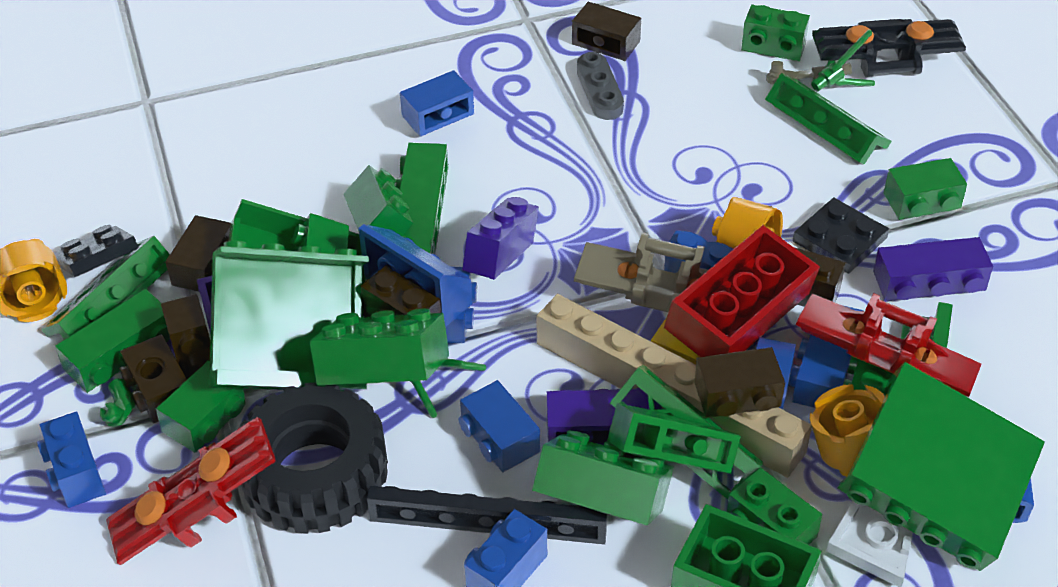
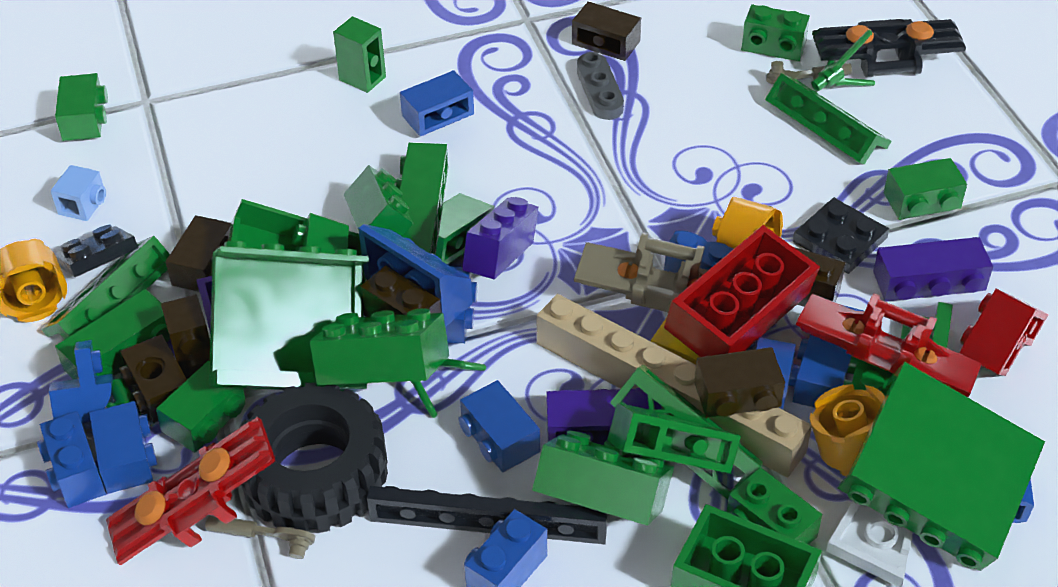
(78, 193): none -> light blue brick
(81, 106): none -> green brick
(86, 393): none -> blue brick
(122, 447): none -> blue brick
(298, 538): none -> dark tan piece
(359, 54): none -> green brick
(457, 218): none -> slope
(1001, 331): none -> red brick

